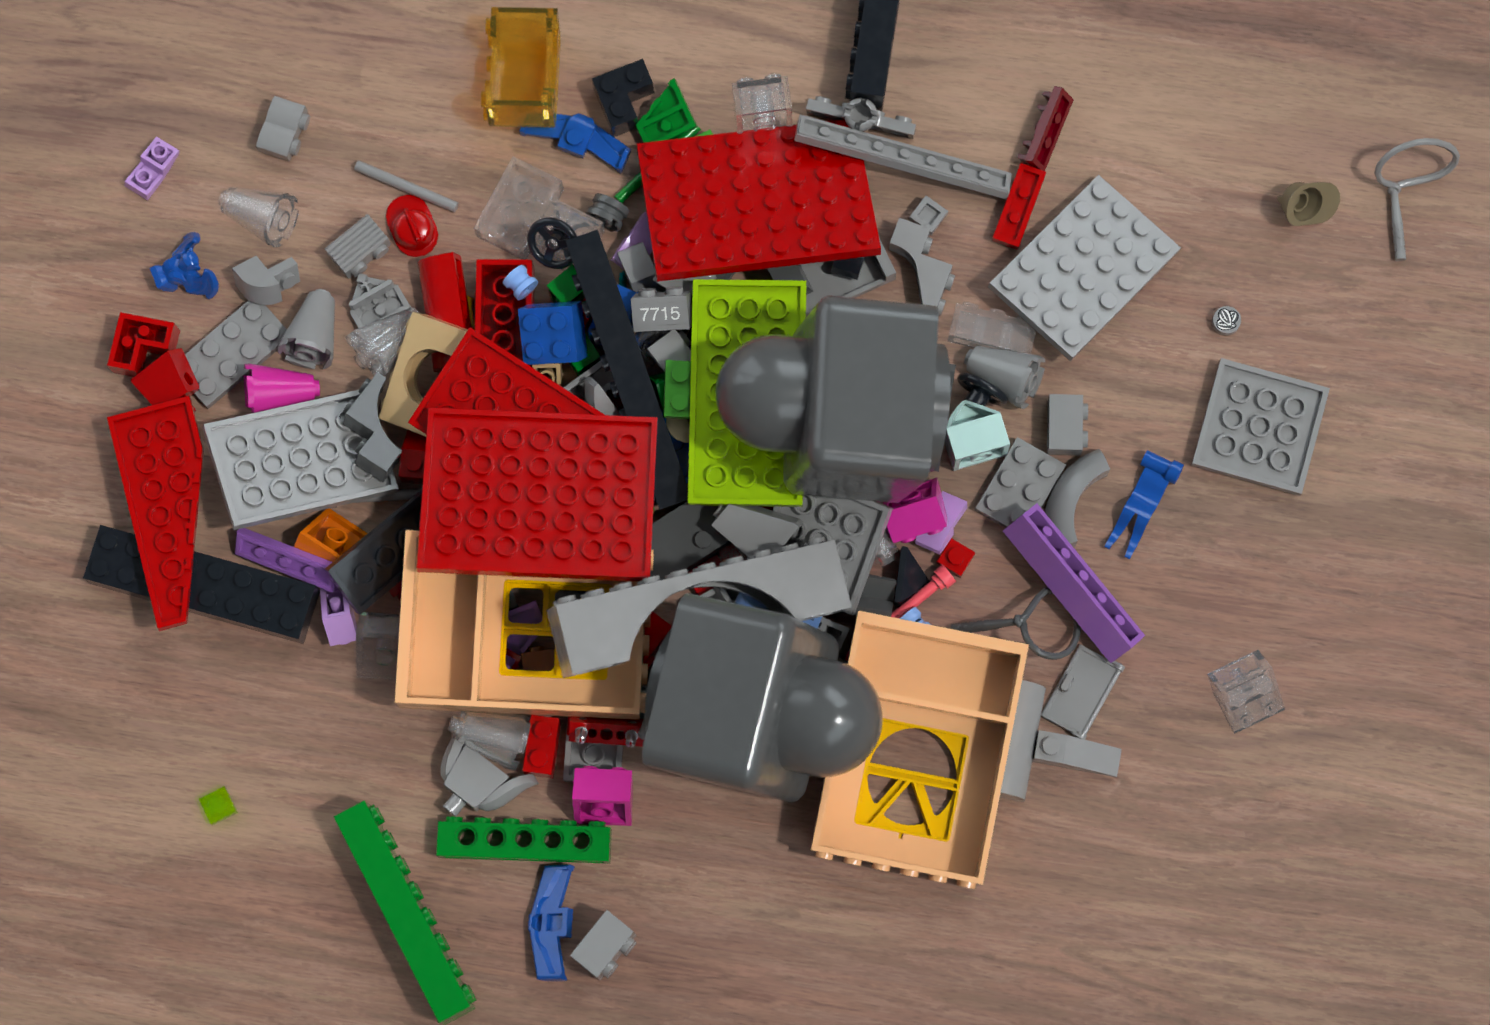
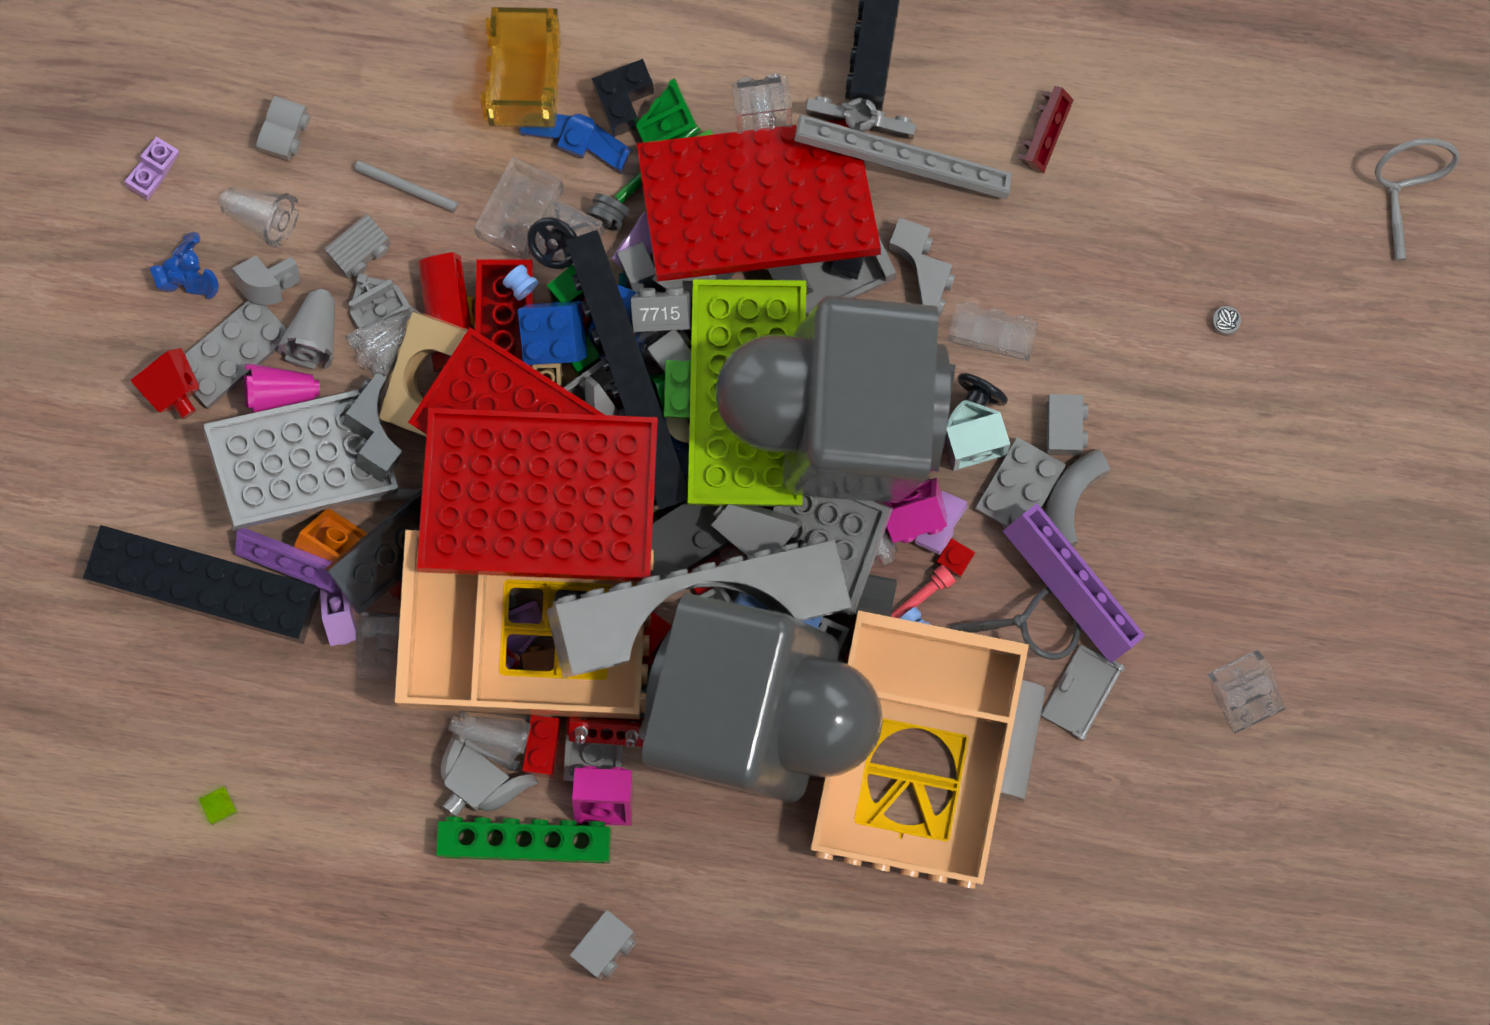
(136, 337): red brick -> none
(161, 477): red wing -> none
(404, 912): green brick -> none
(412, 225): red piece -> none
(412, 458): red slope -> none
(550, 922): blue plate -> none
(910, 577): black slope -> none
(928, 214): light grey plate -> none
(1010, 371): light grey cone -> none
(1019, 206): red plate -> none
(1076, 754): light grey slope -> none
(1084, 267): light grey plate -> none
(1145, 497): blue flag -> none
(1260, 426): light grey plate -> none
(1309, 202): dark tan piece -> none

